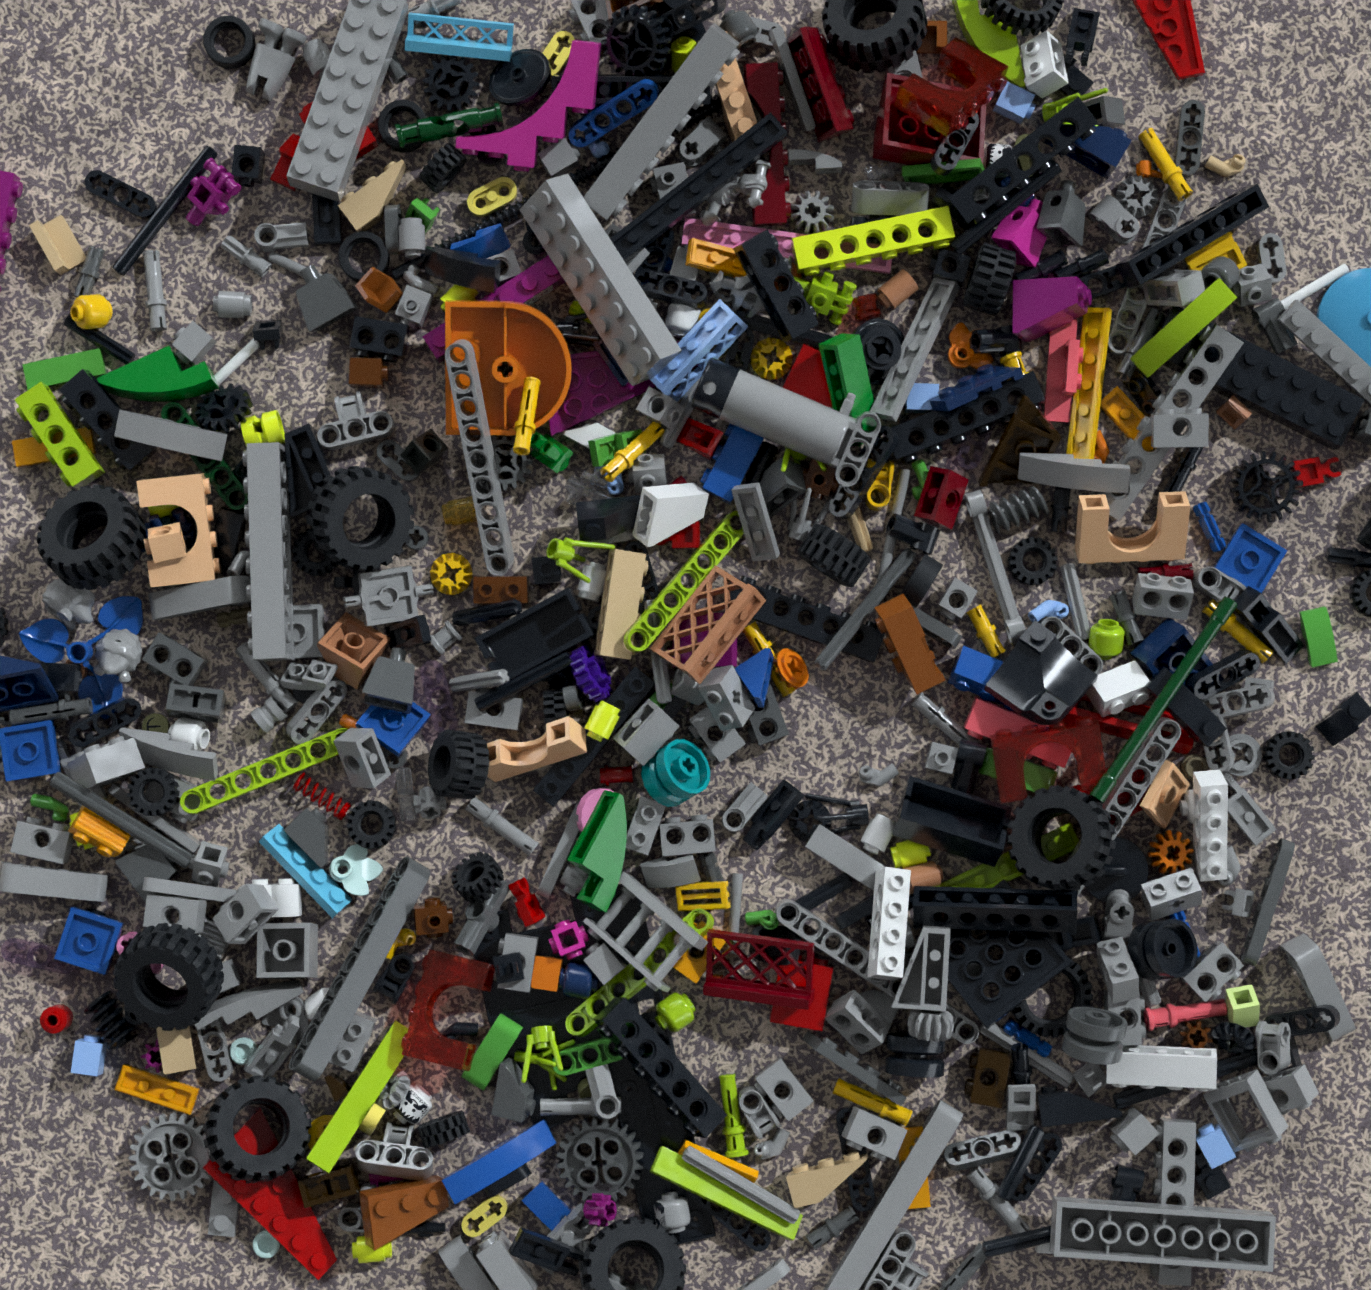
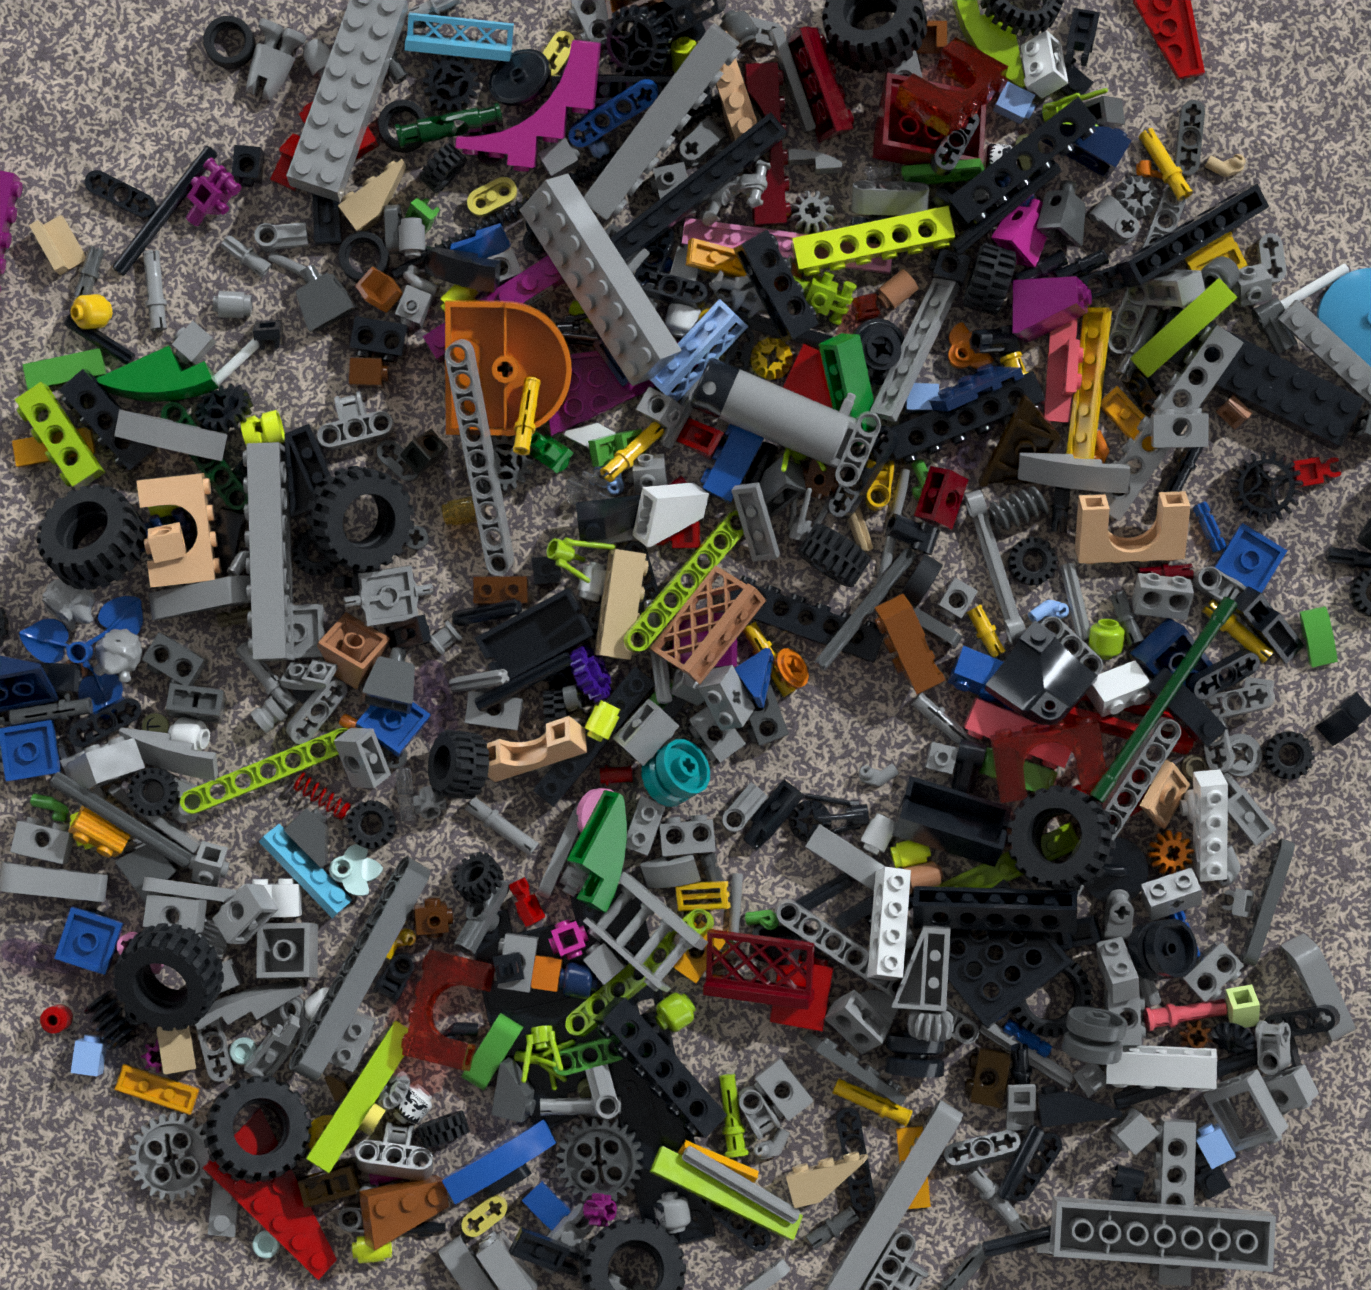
(463, 577): yellow gear -> none
(889, 1138): light grey brick -> none

